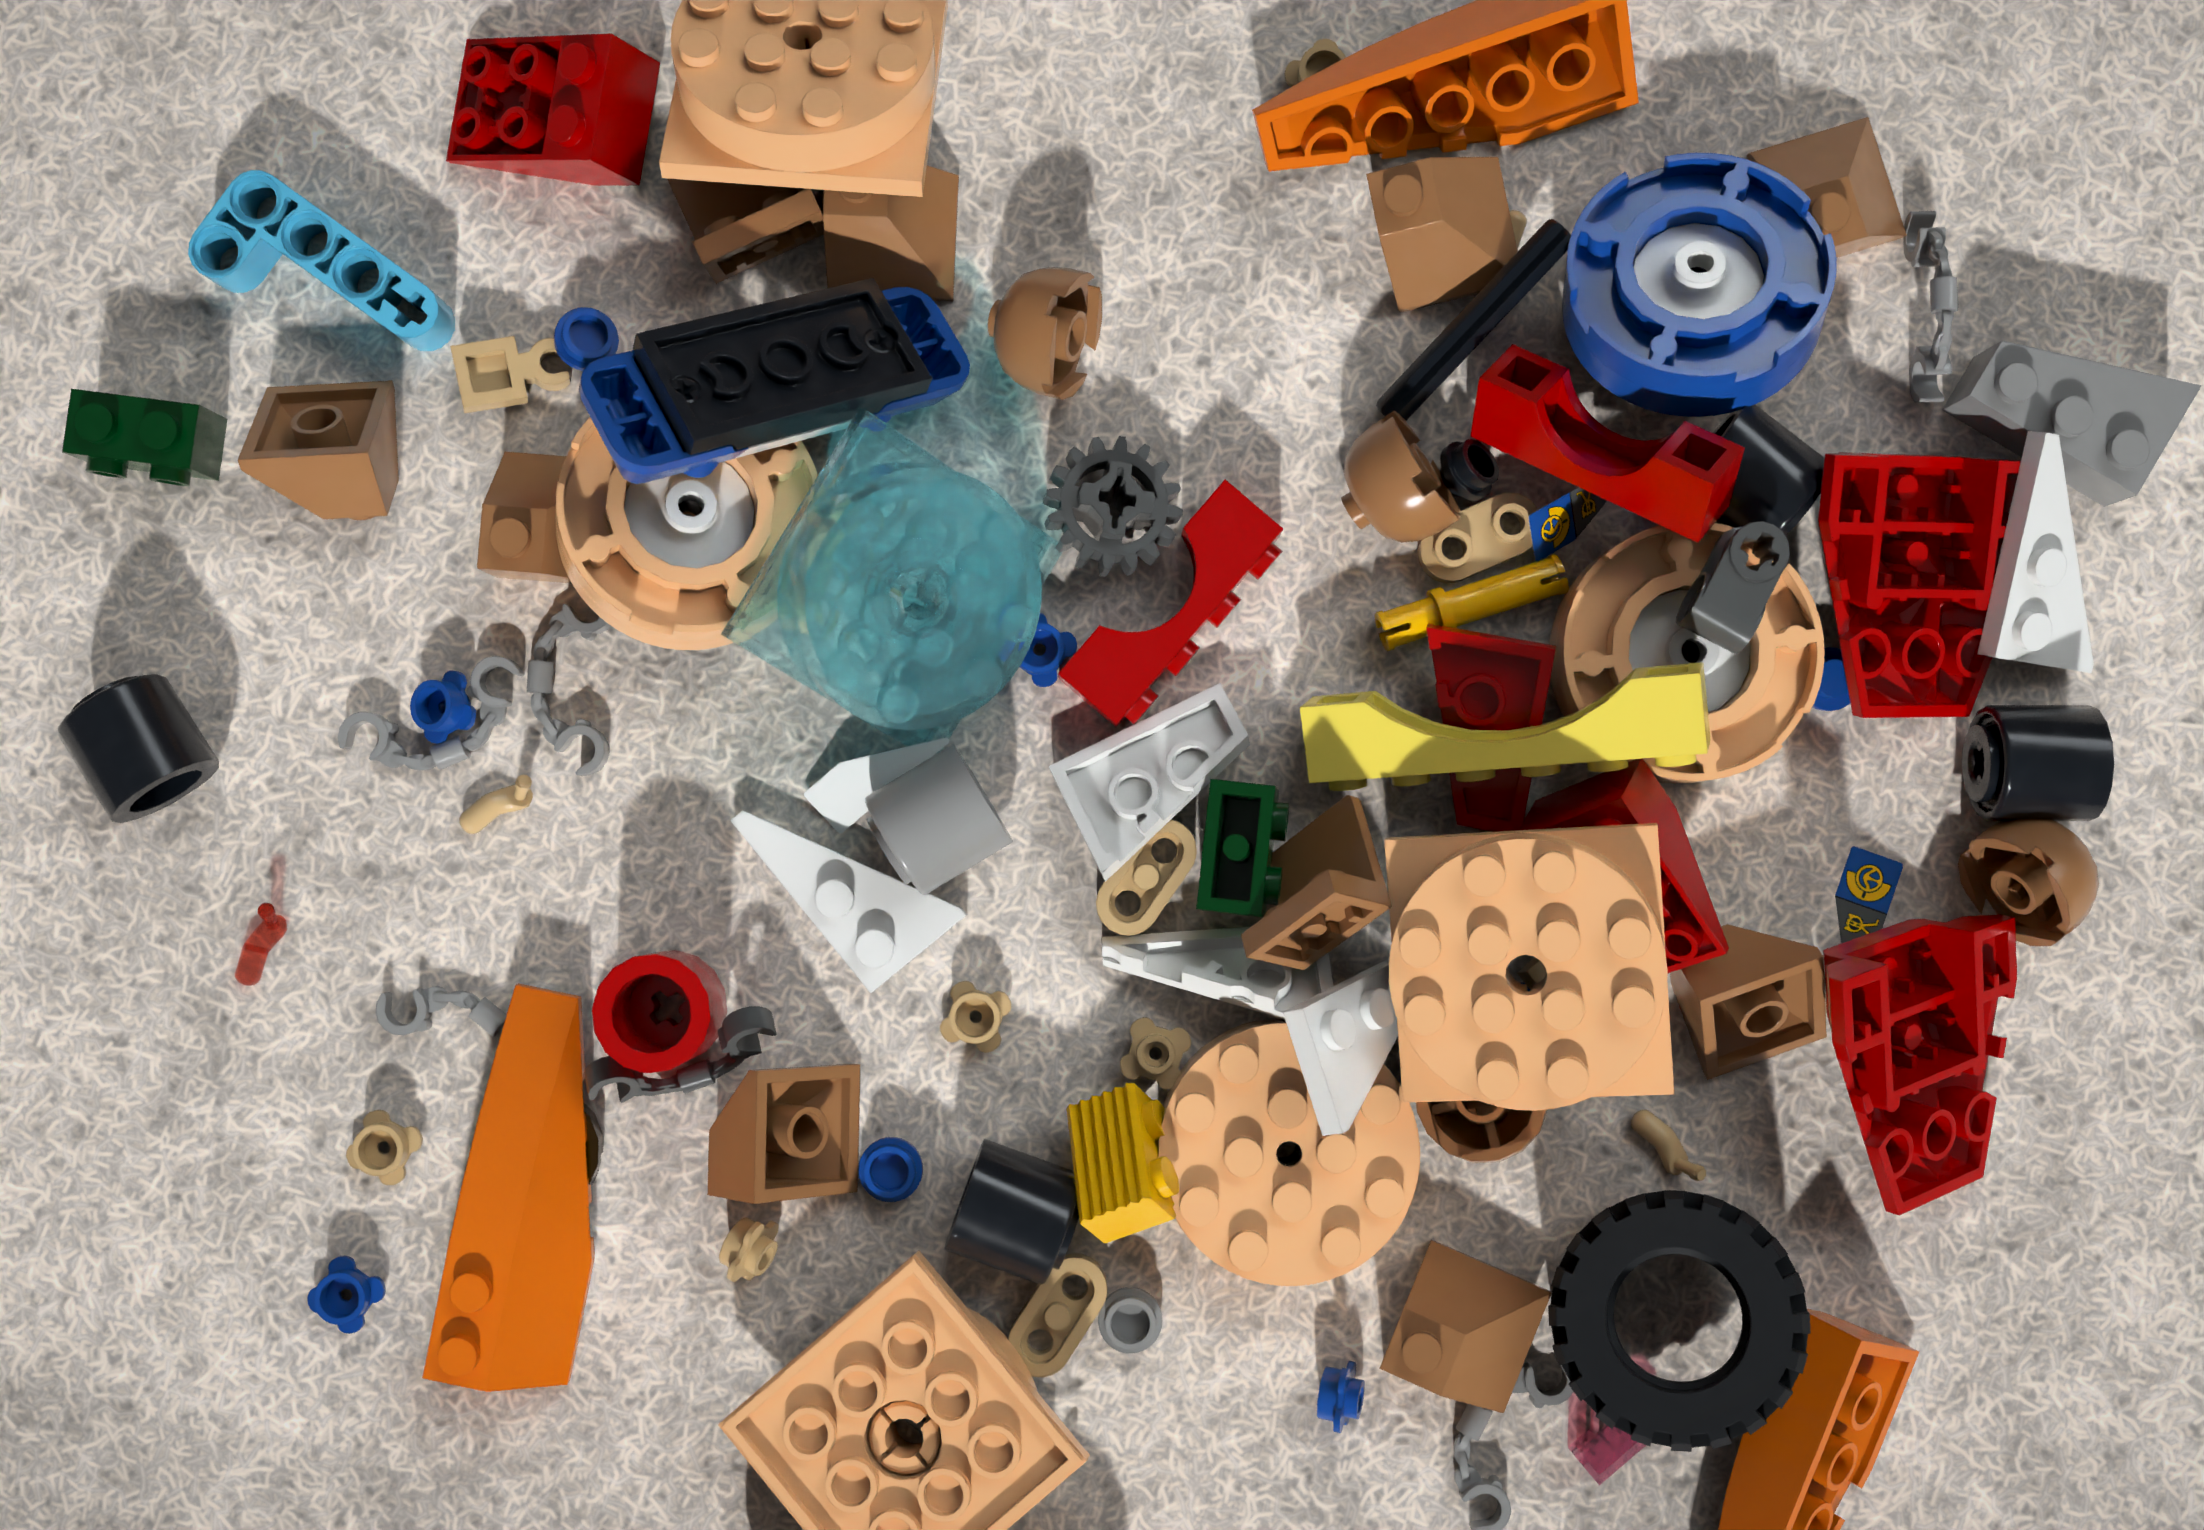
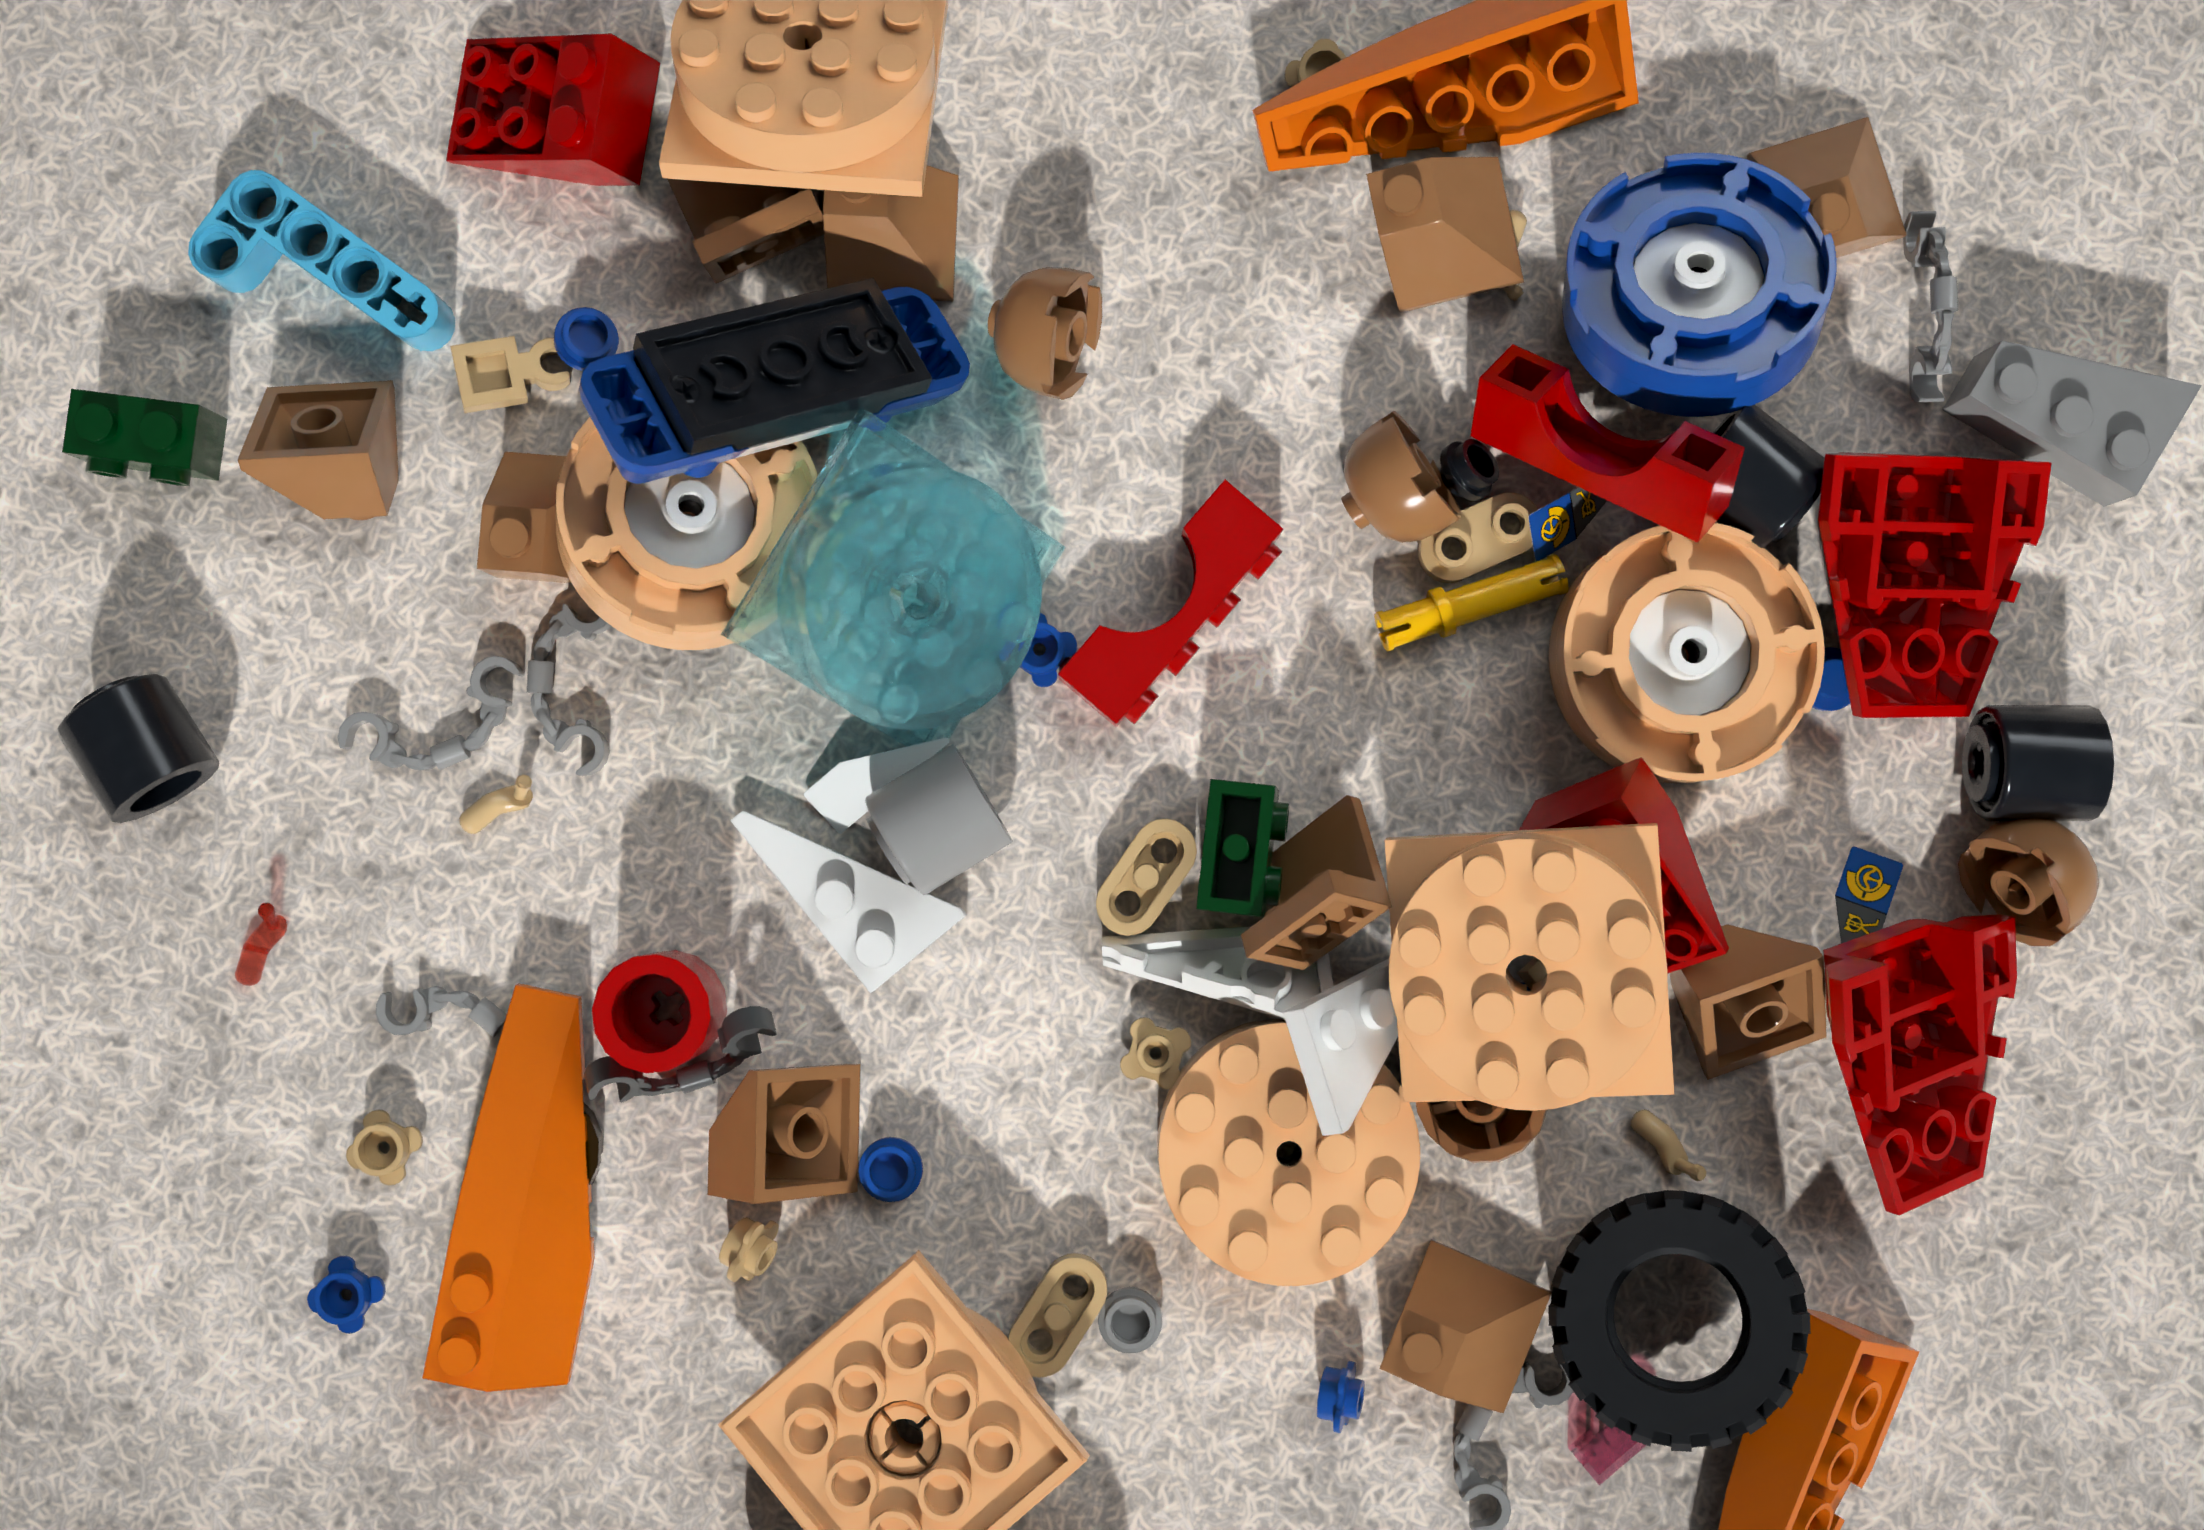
(442, 707): blue plate -> none
(960, 1027): tan plate -> none
(1015, 1213): black piece -> none
(1087, 505): dark grey gear -> none
(1118, 1164): yellow brick -> none
(1147, 774): white wing -> none
(1476, 320): black axle -> none
(1490, 686): red wing -> none
(1647, 715): light yellow arch -> none
(1729, 596): dark grey piece -> none
(2037, 588): white wing -> none

